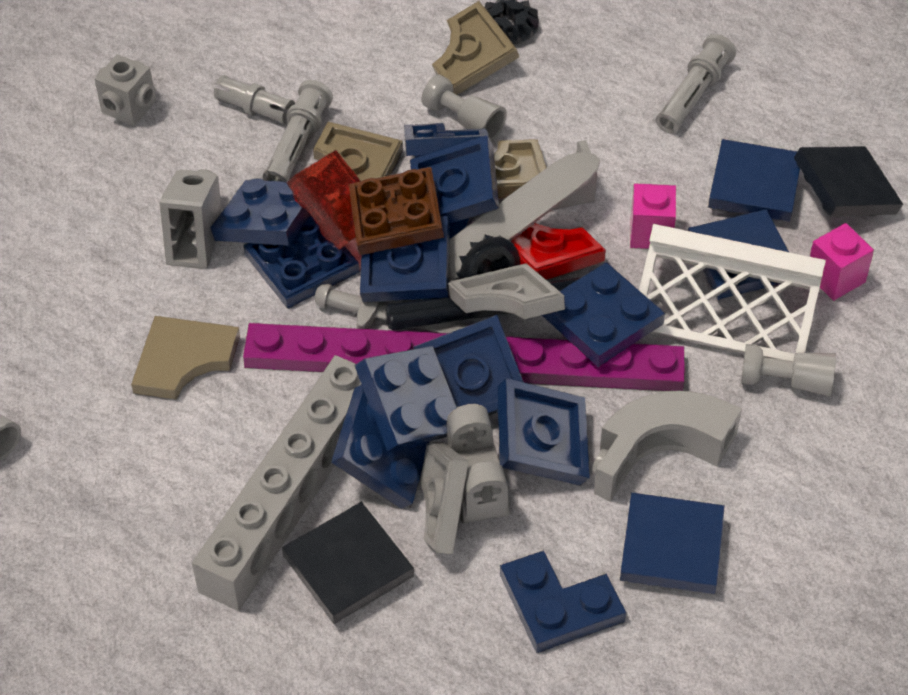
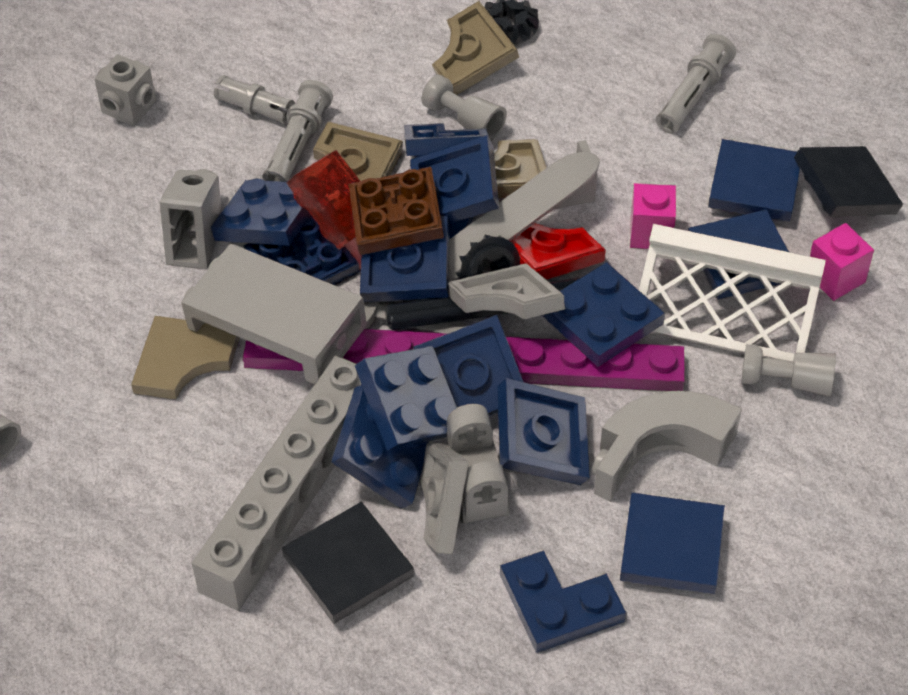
(276, 309): none -> light grey panel

